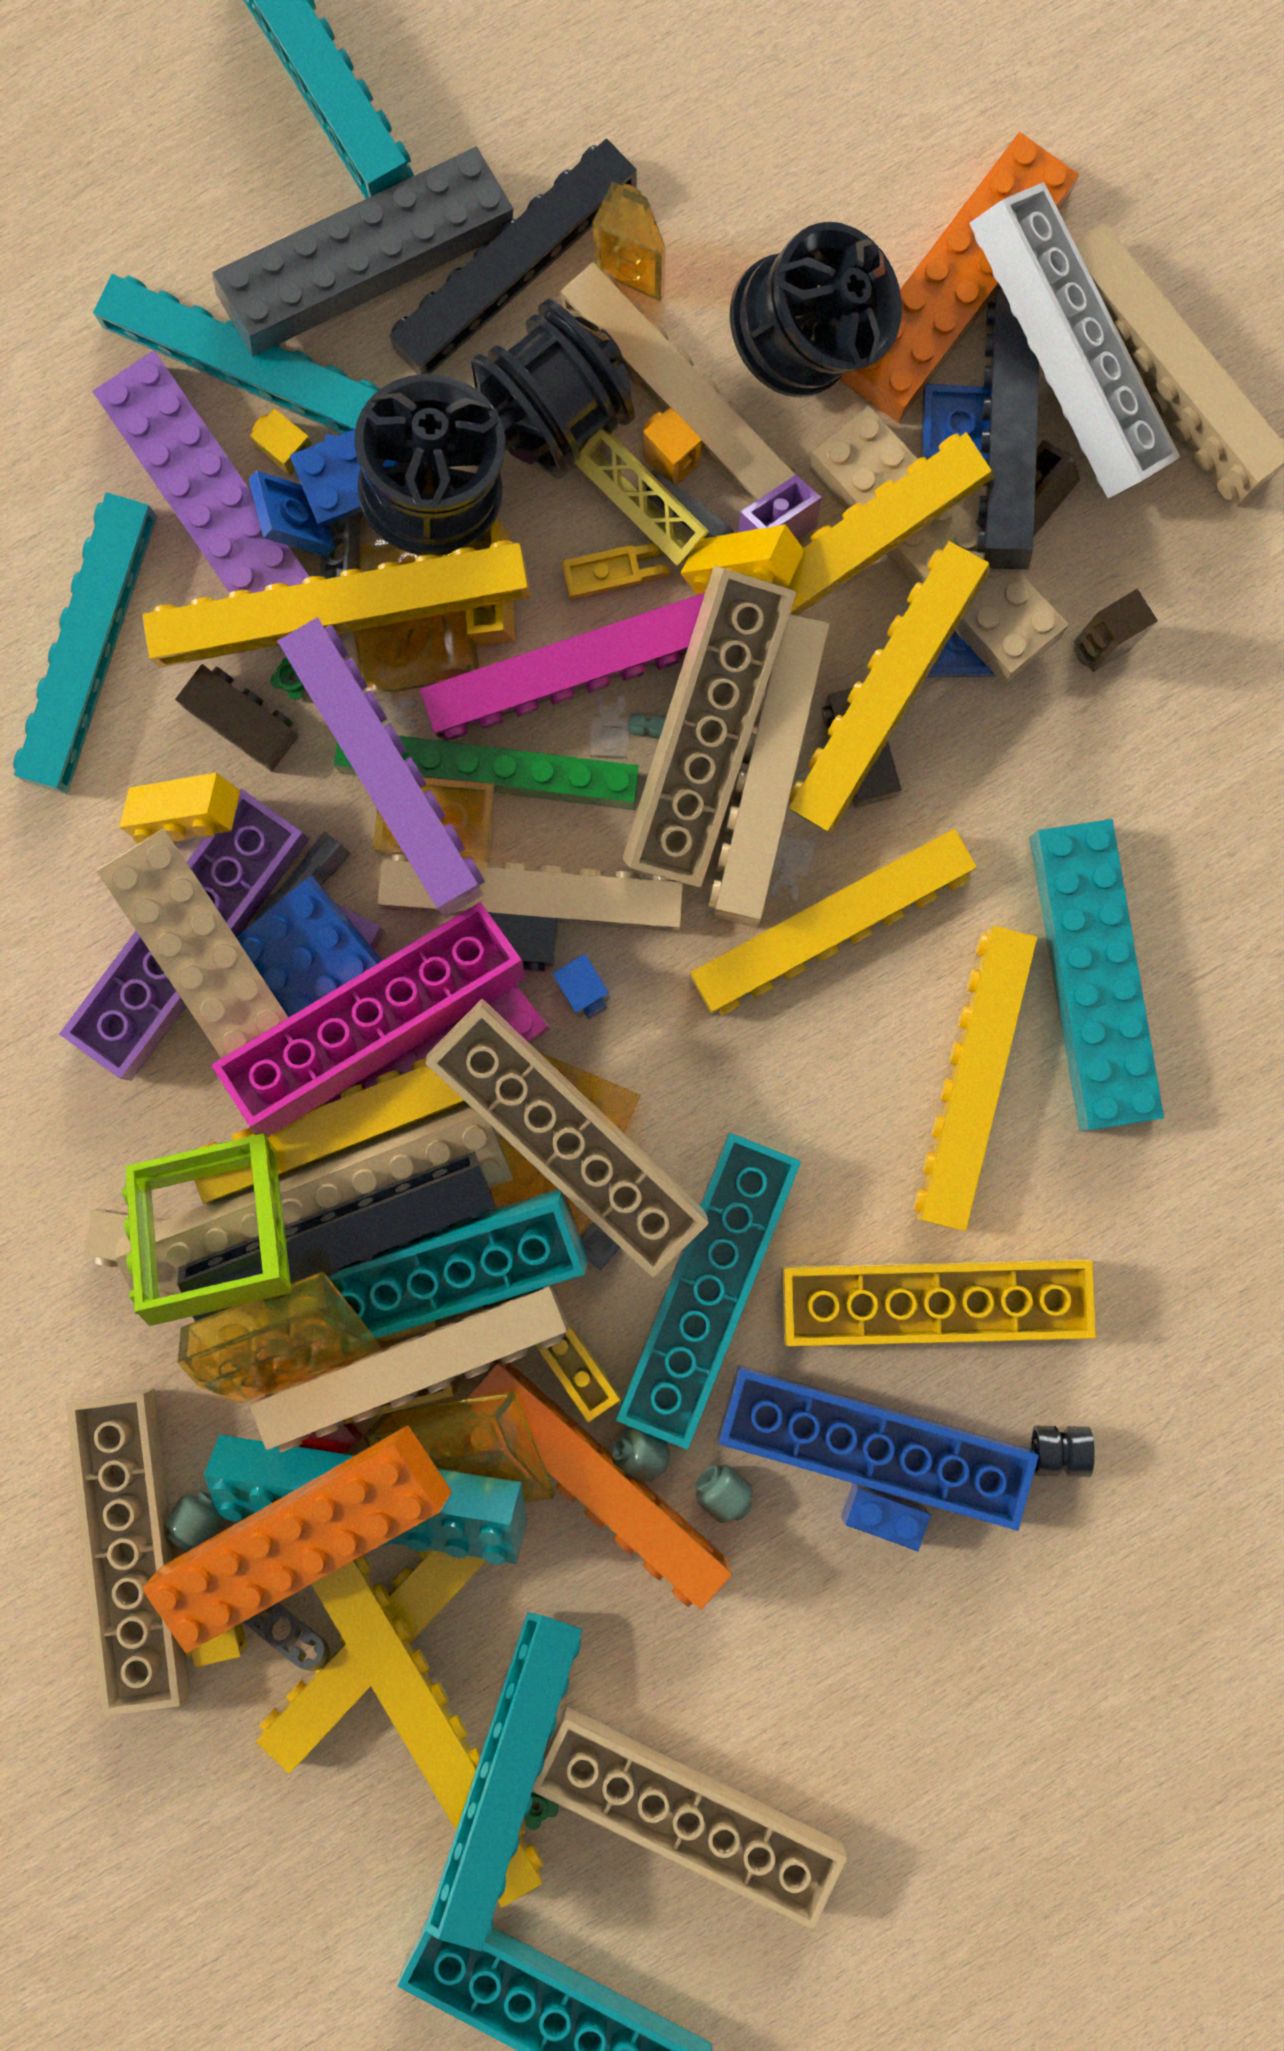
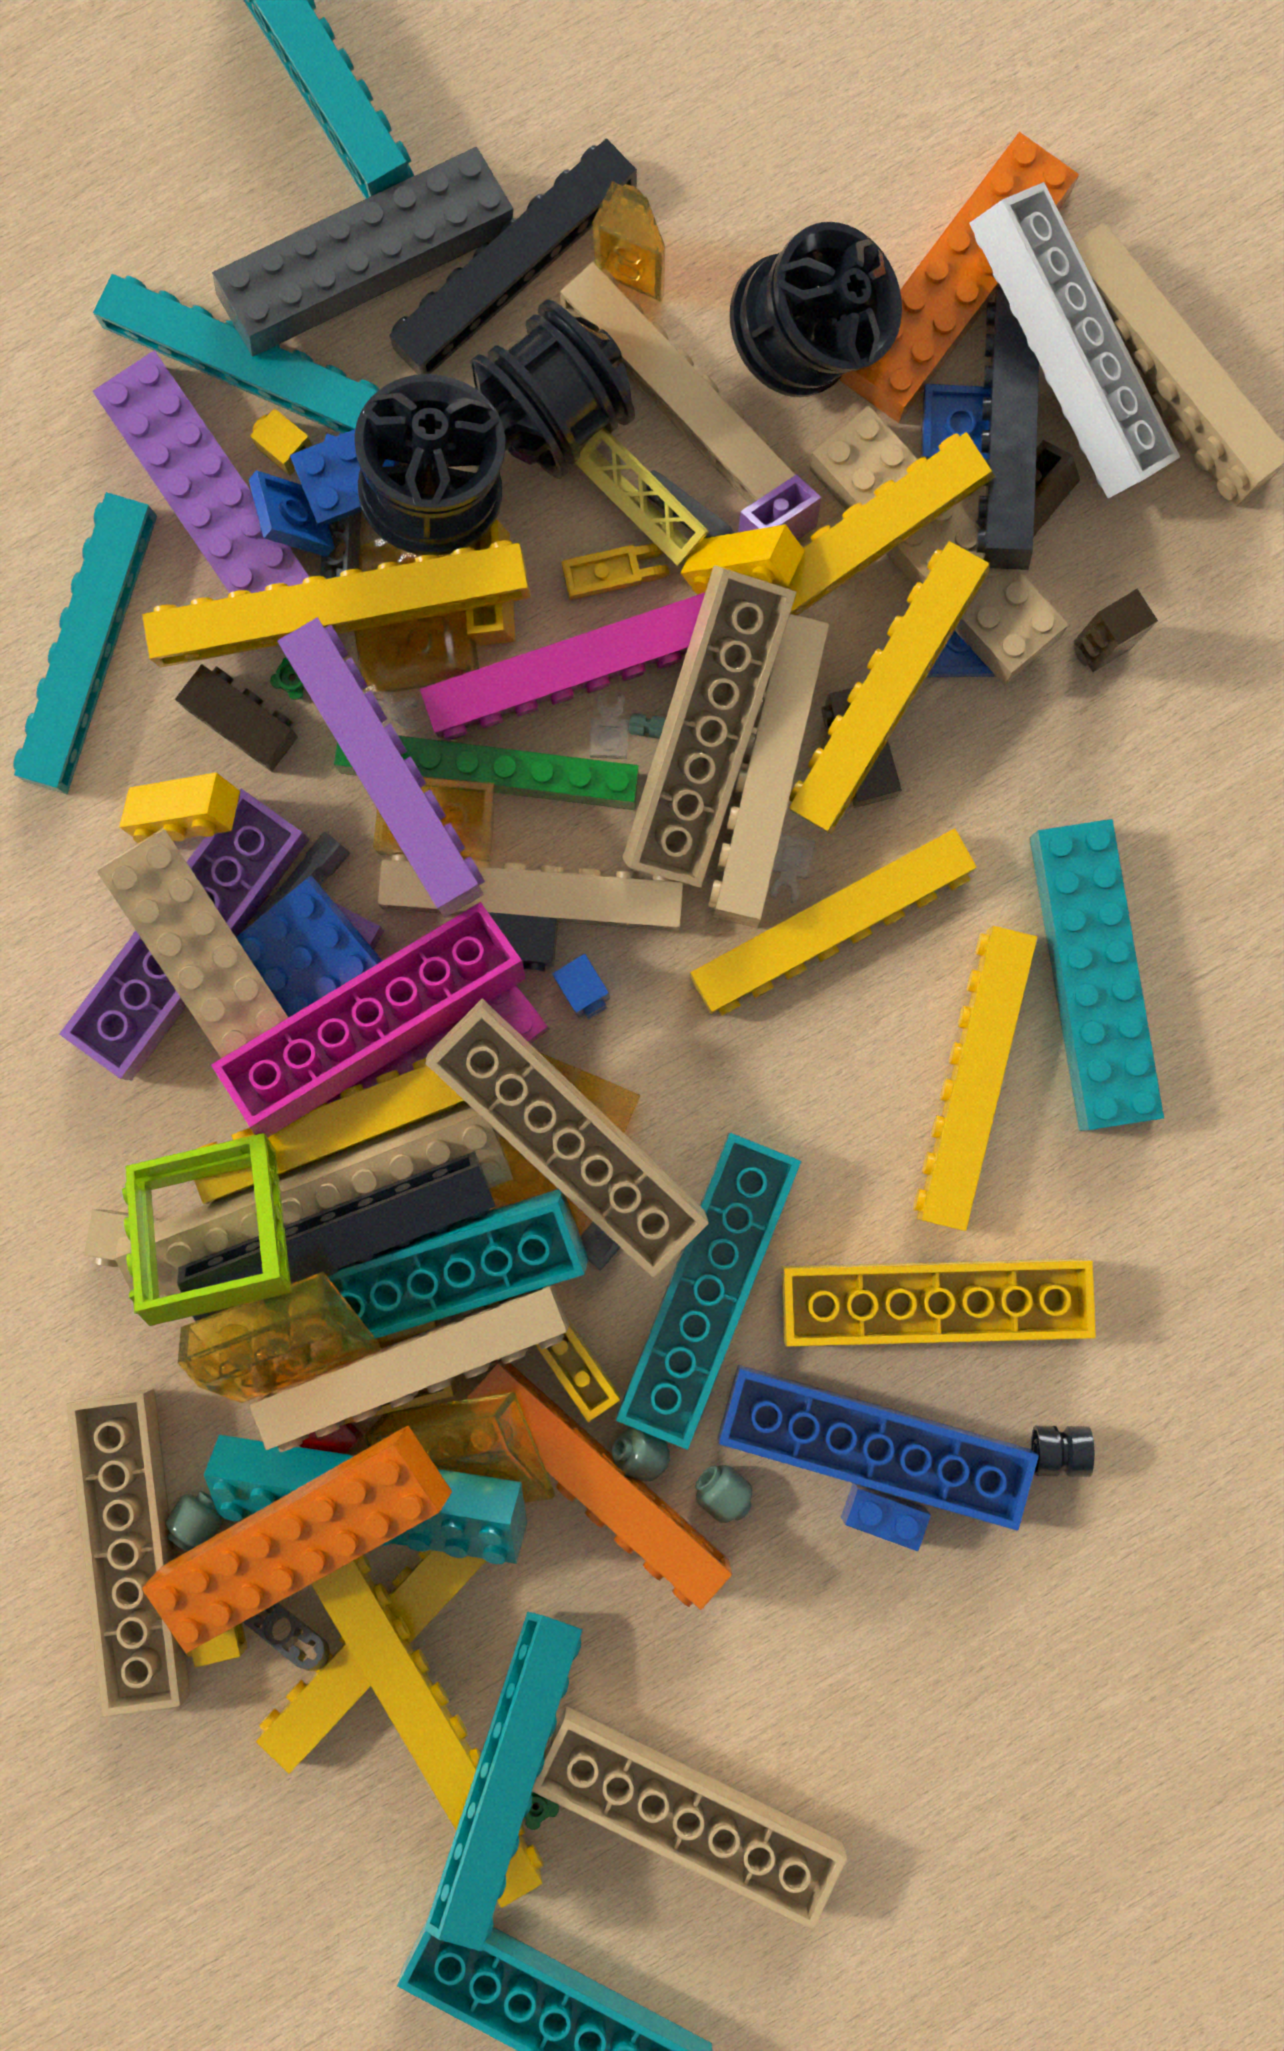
(671, 446): light orange brick -> none

